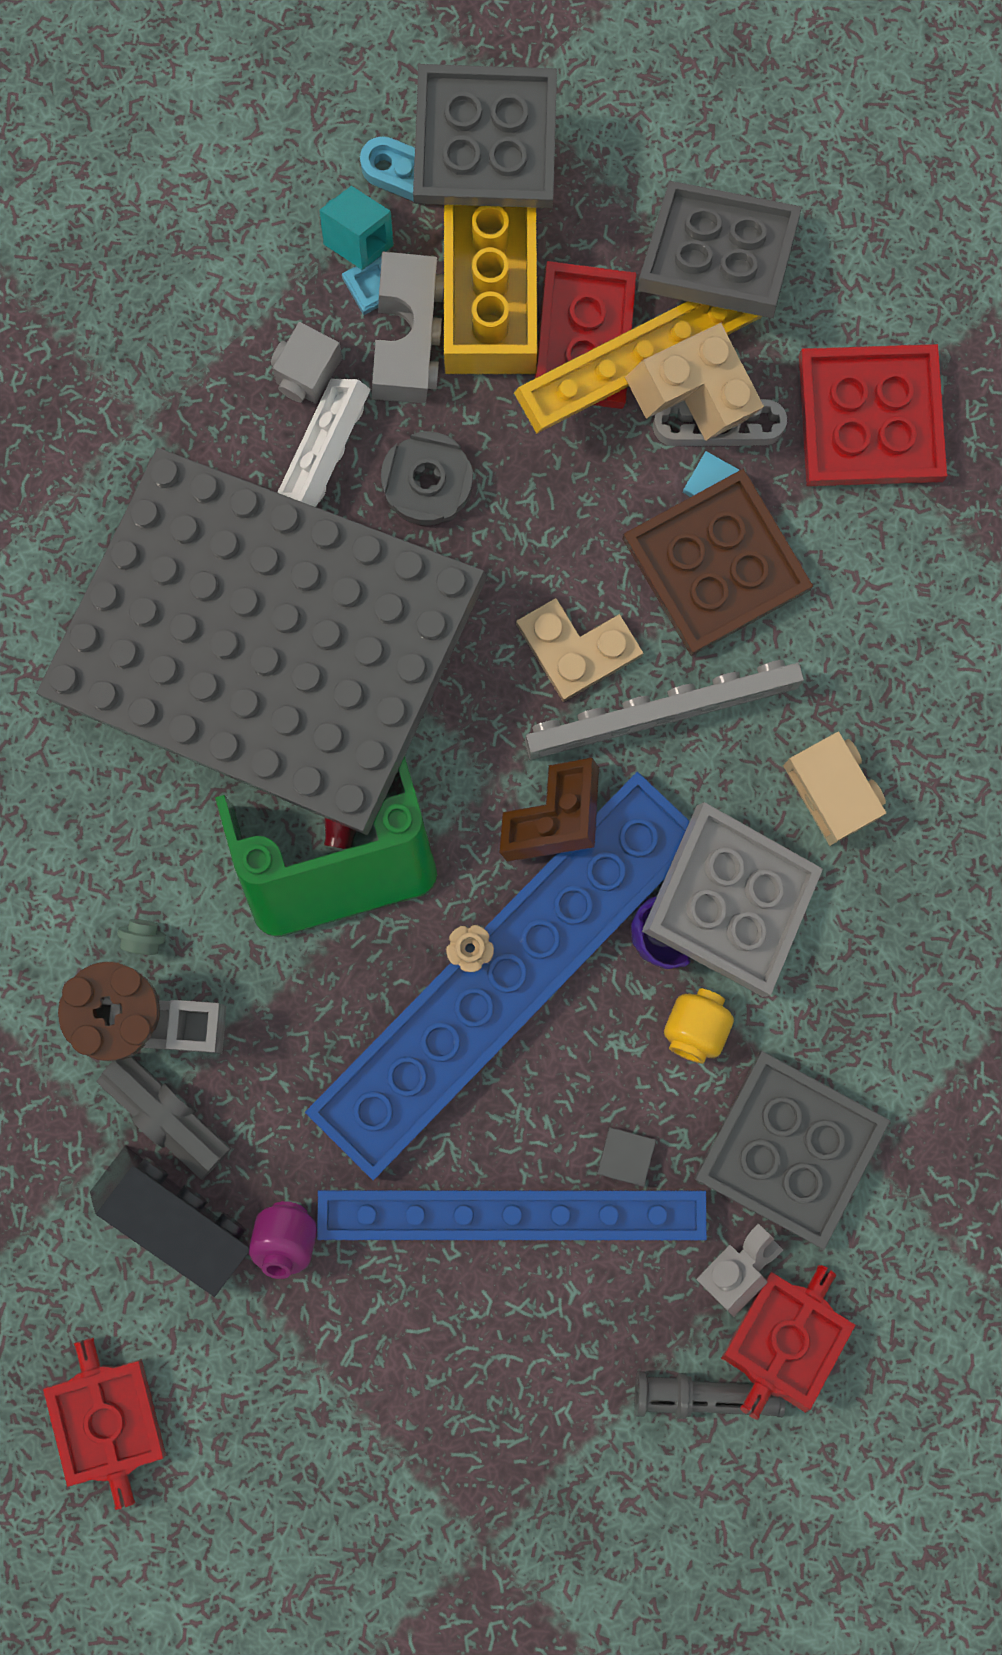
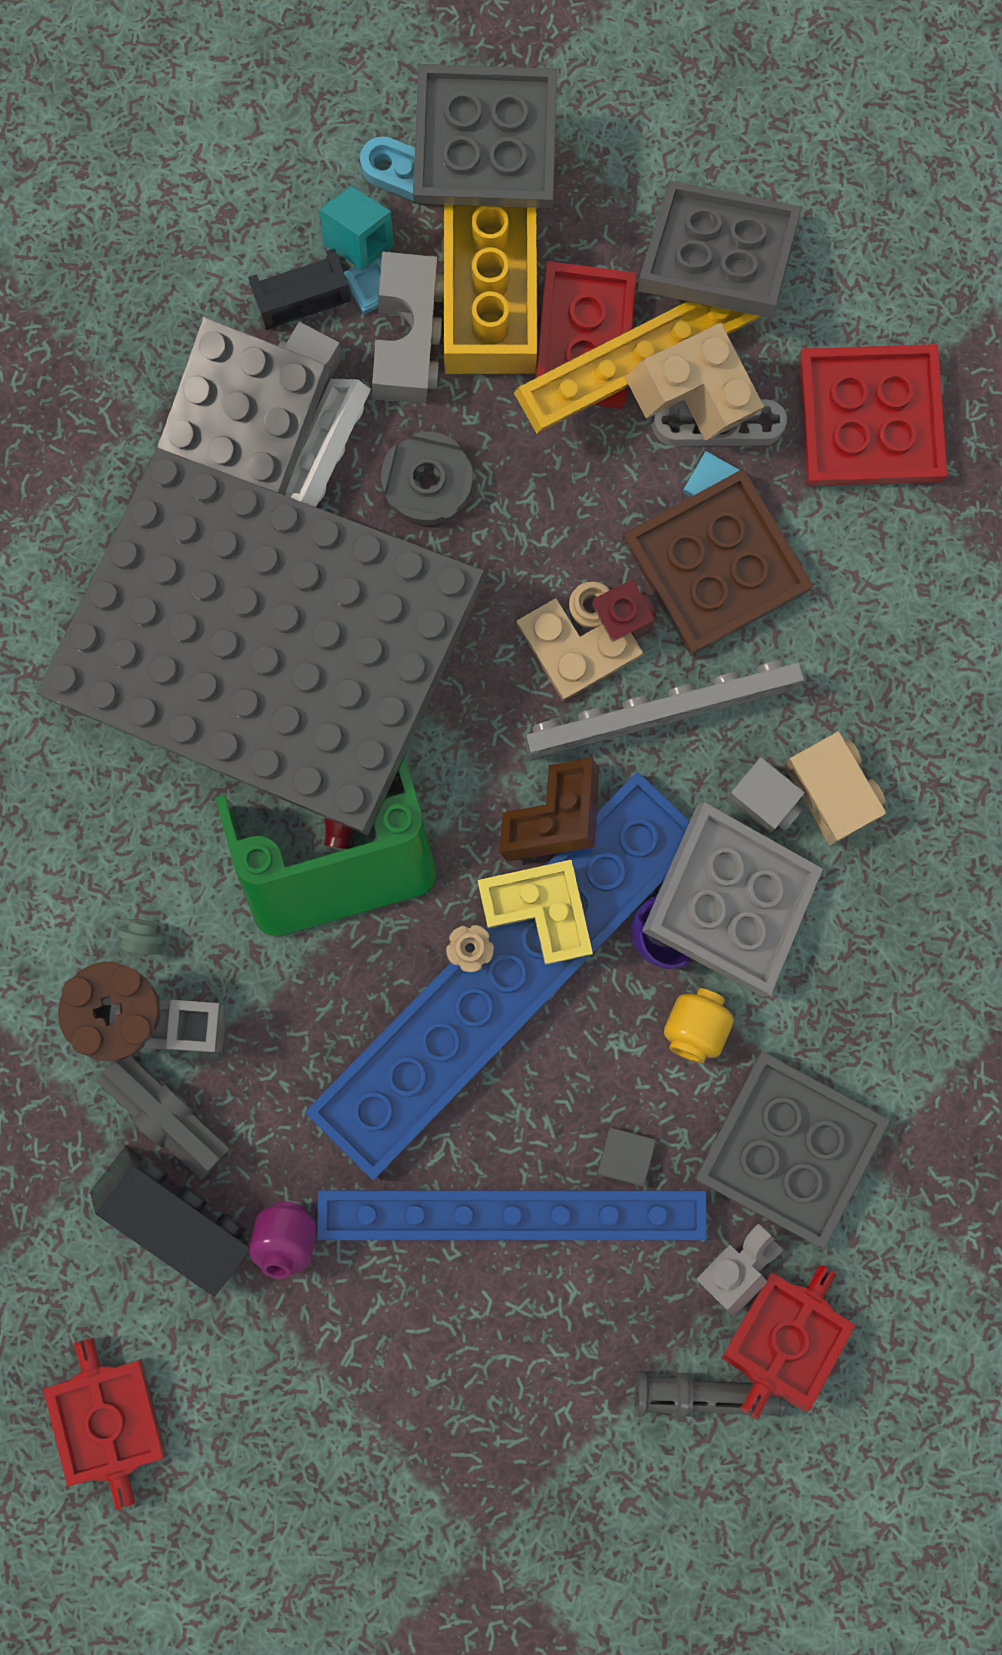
(244, 406): none -> plate
(301, 291): none -> black hinge
(547, 896): none -> light yellow plate
(578, 597): none -> tan plate
(625, 611): none -> dark red bracket
(767, 797): none -> light grey brick

